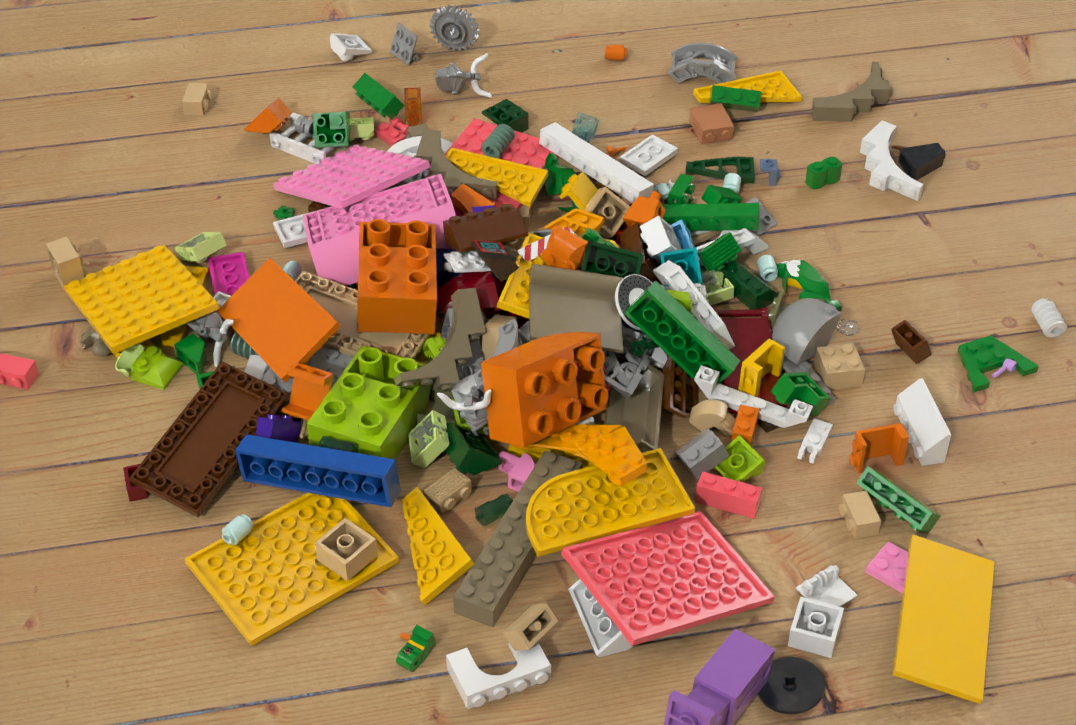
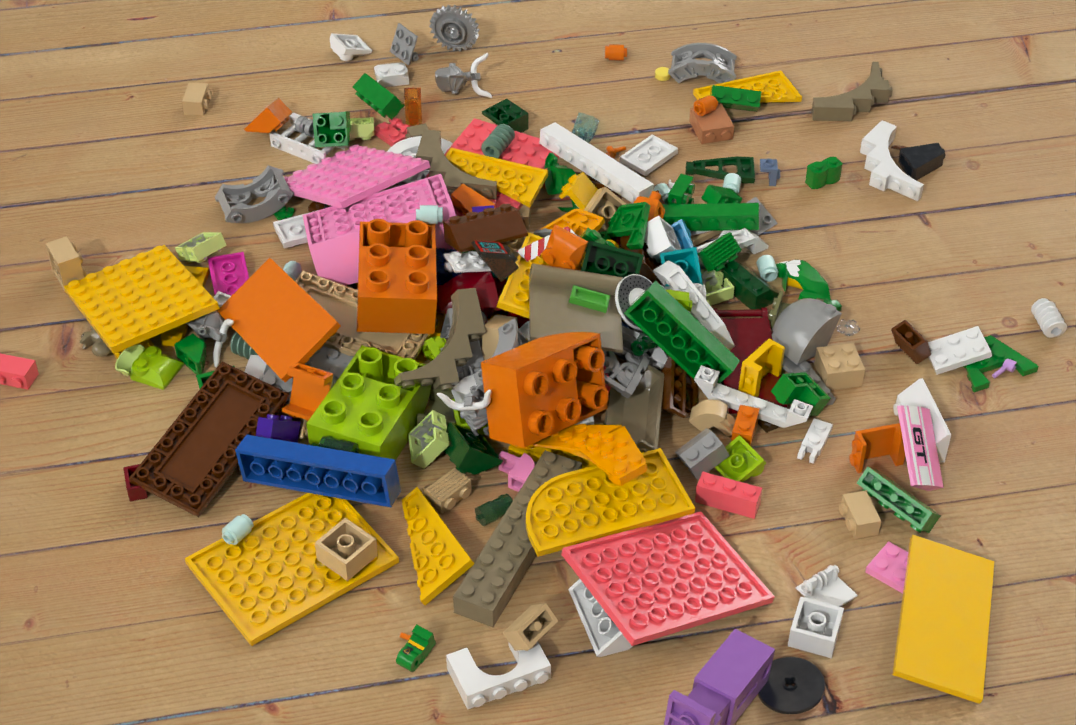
(236, 197): none -> light grey fence
(391, 74): none -> white slope
(430, 214): none -> light aqua brick
(589, 299): none -> bright green tile
(629, 220): none -> green wing
(662, 74): none -> light yellow tile
(705, 105): none -> orange brick
(920, 447): none -> bright pink slope
(958, 350): none -> white plate

